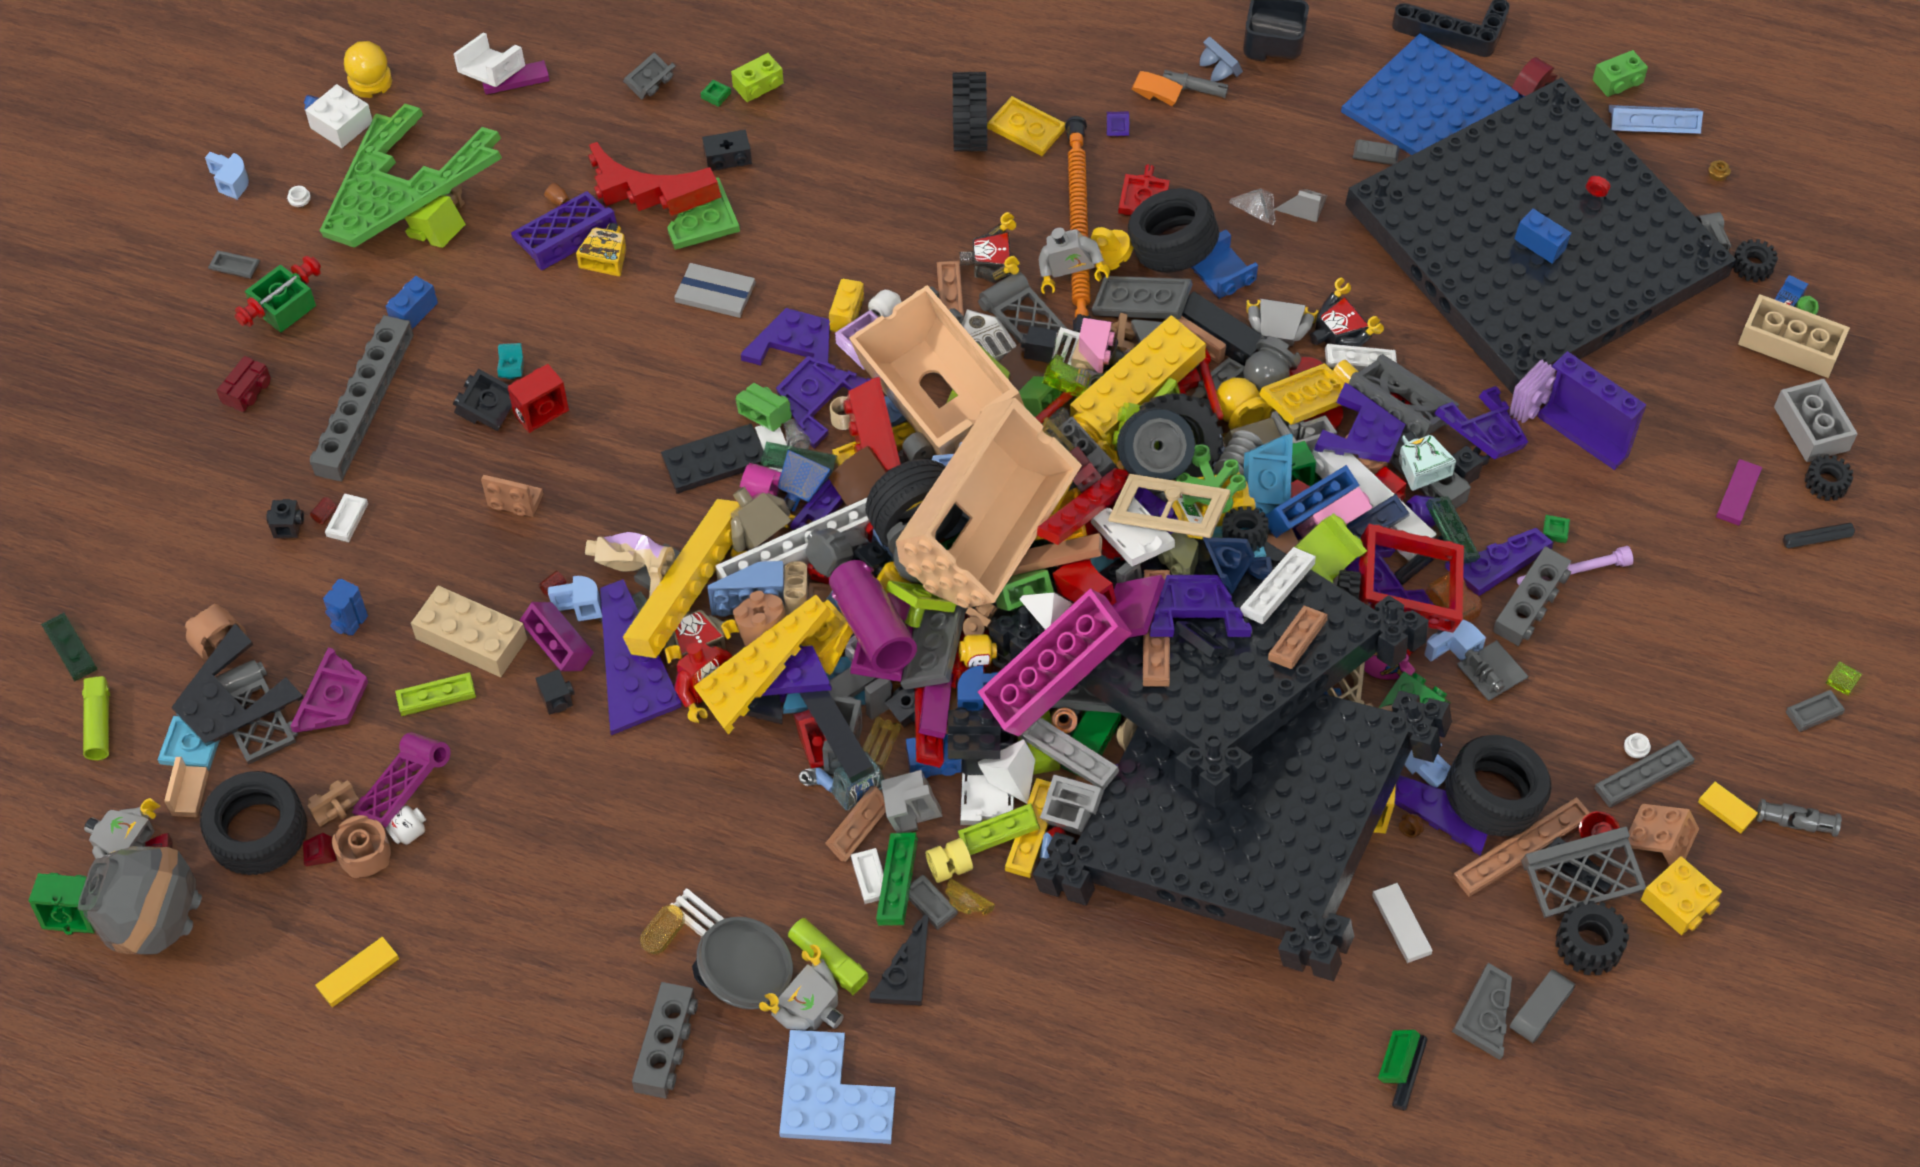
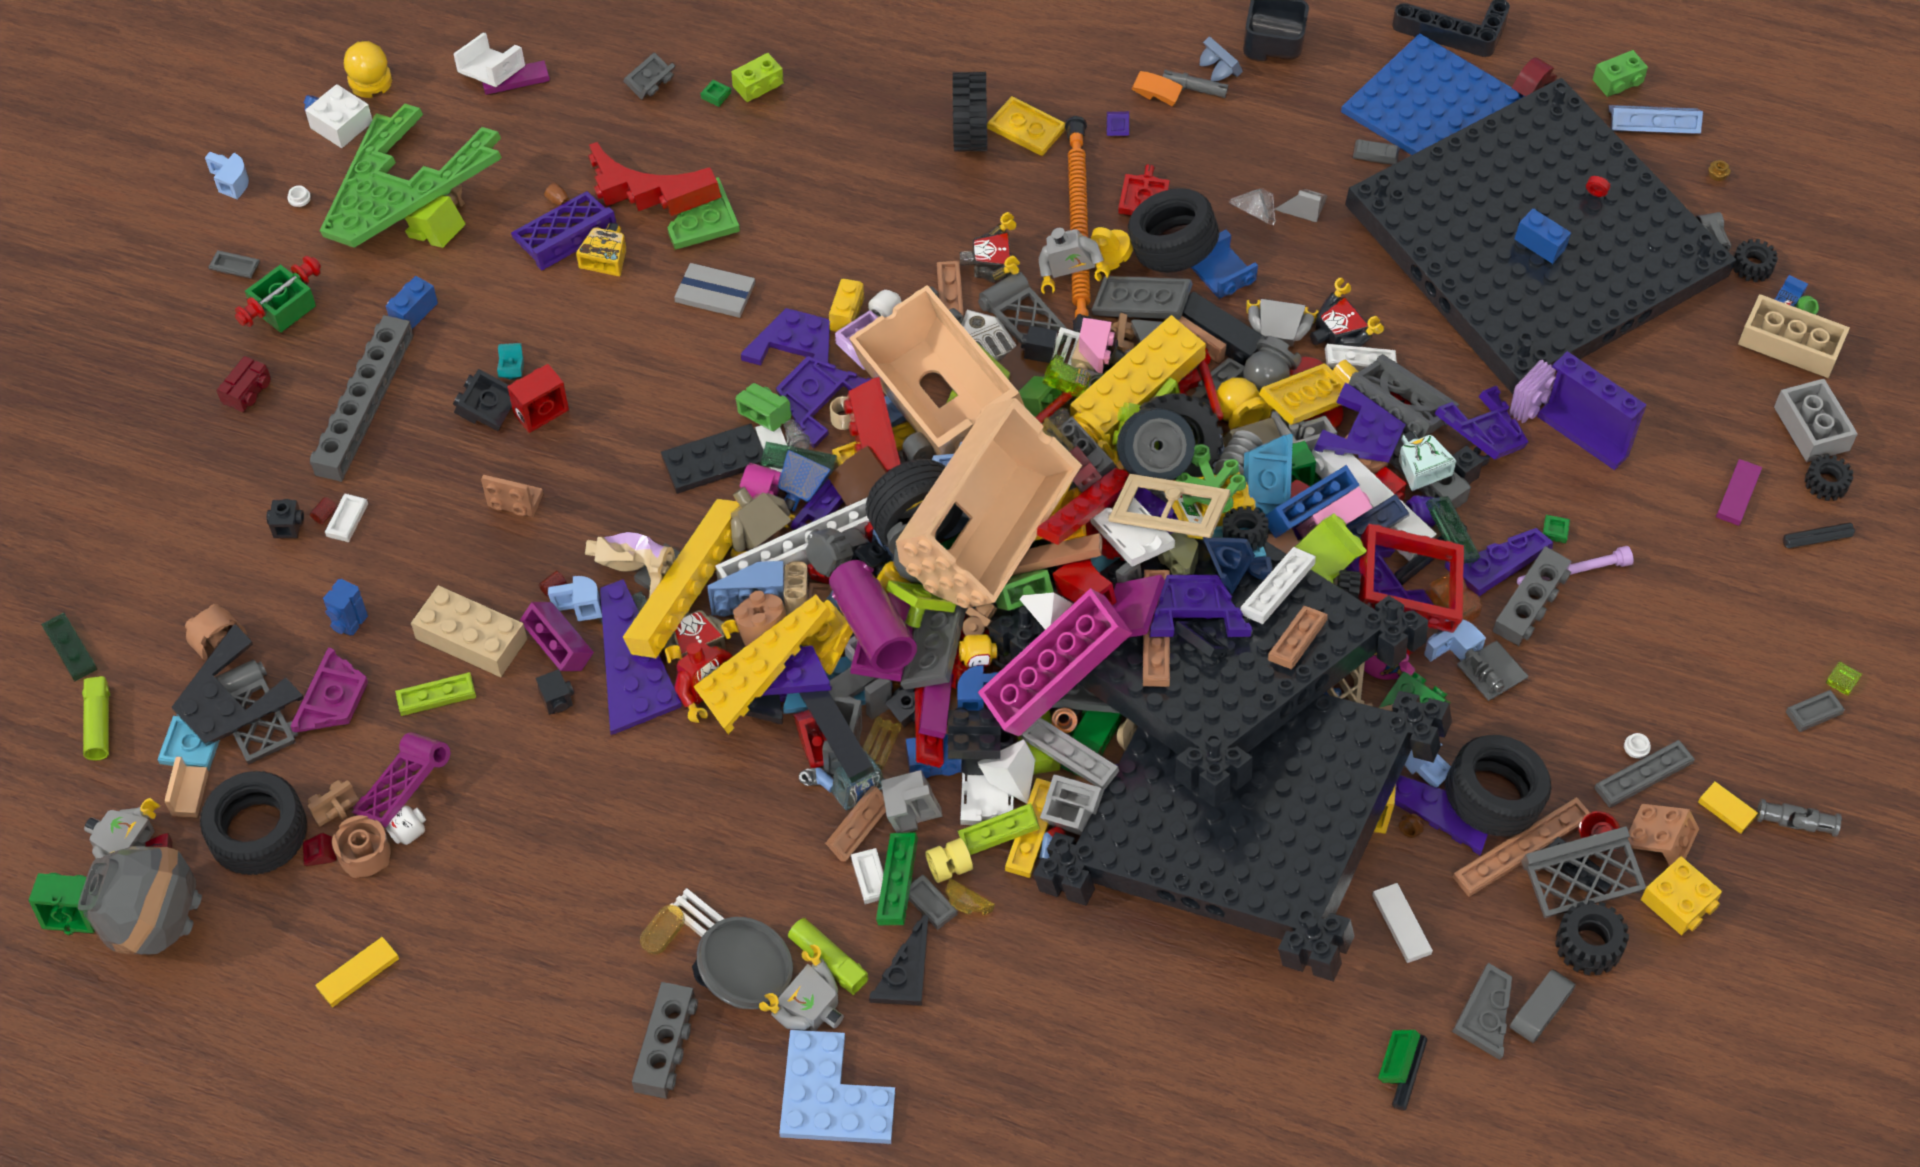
(727, 150): black brick -> none

